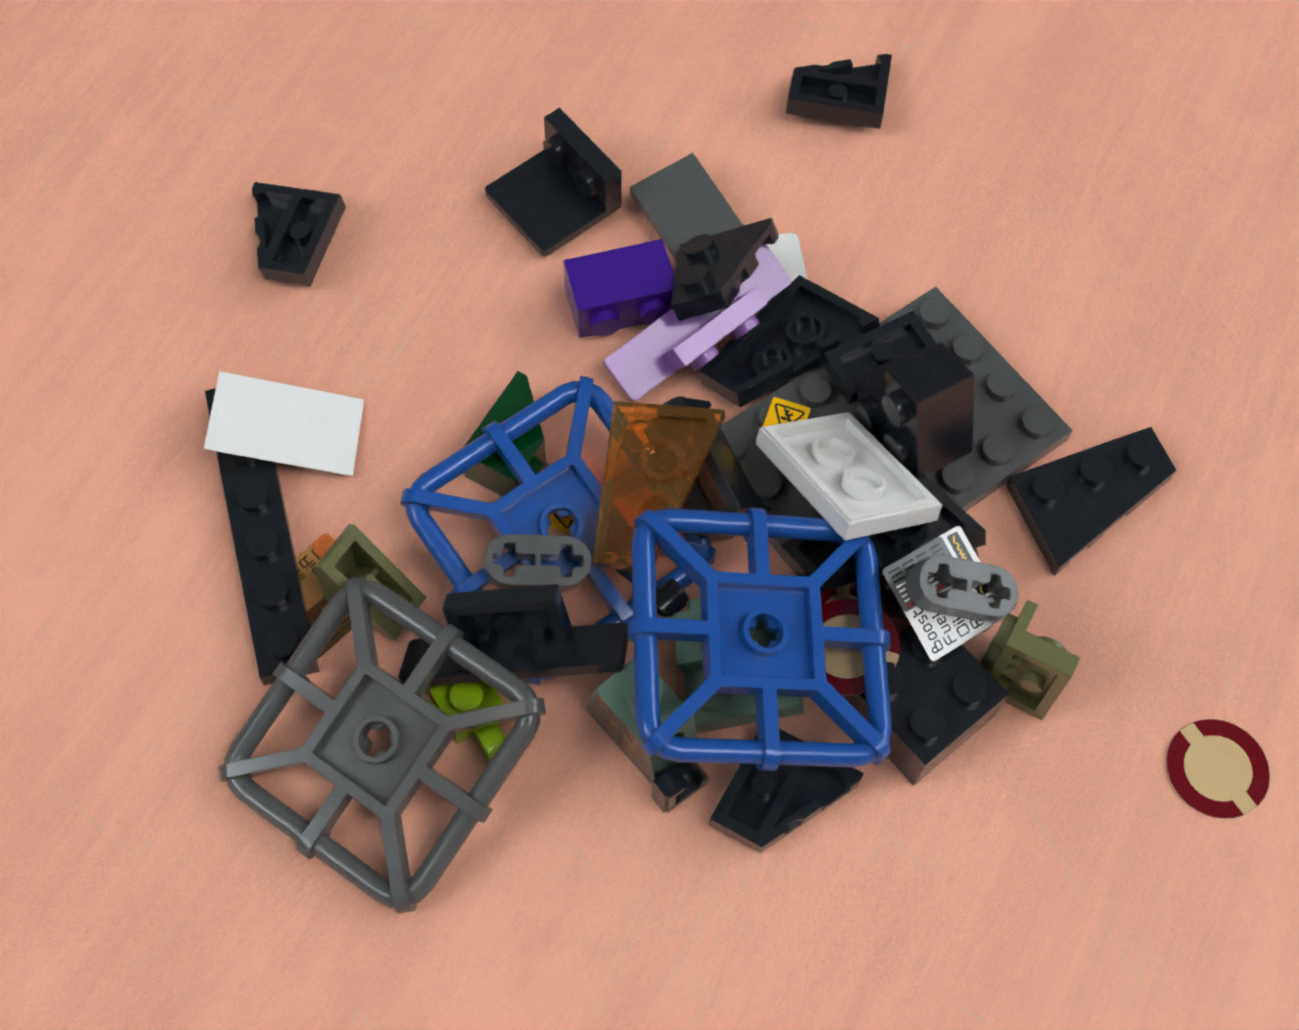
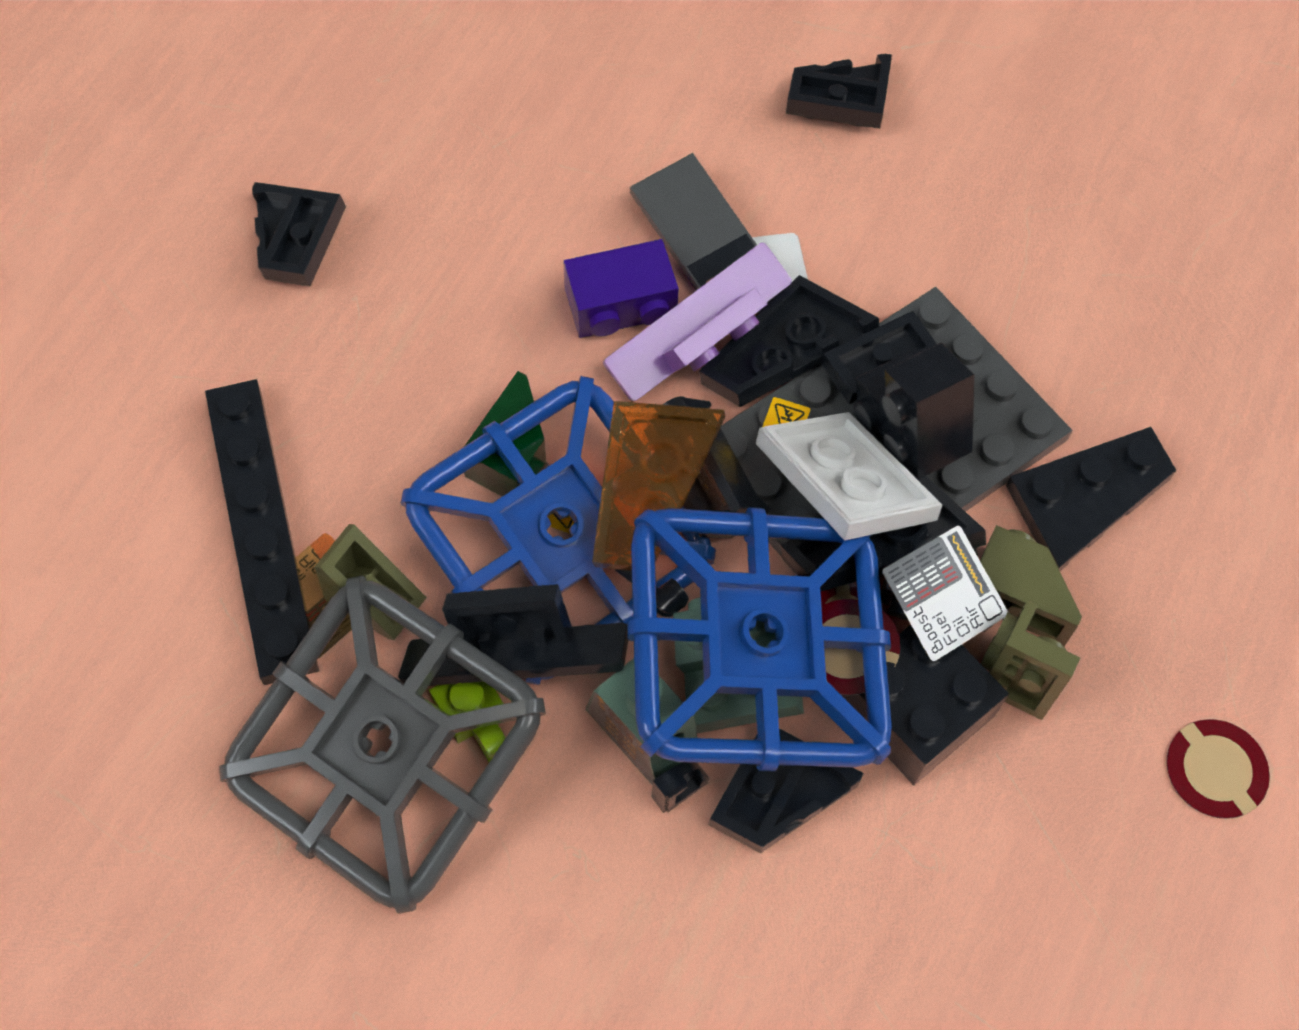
(284, 424): white sticker -> none
(536, 549): dark grey beam -> none
(559, 188): black bracket -> none
(716, 266): black wing -> none
(961, 600): beam -> none
(1026, 572): none -> olive slope

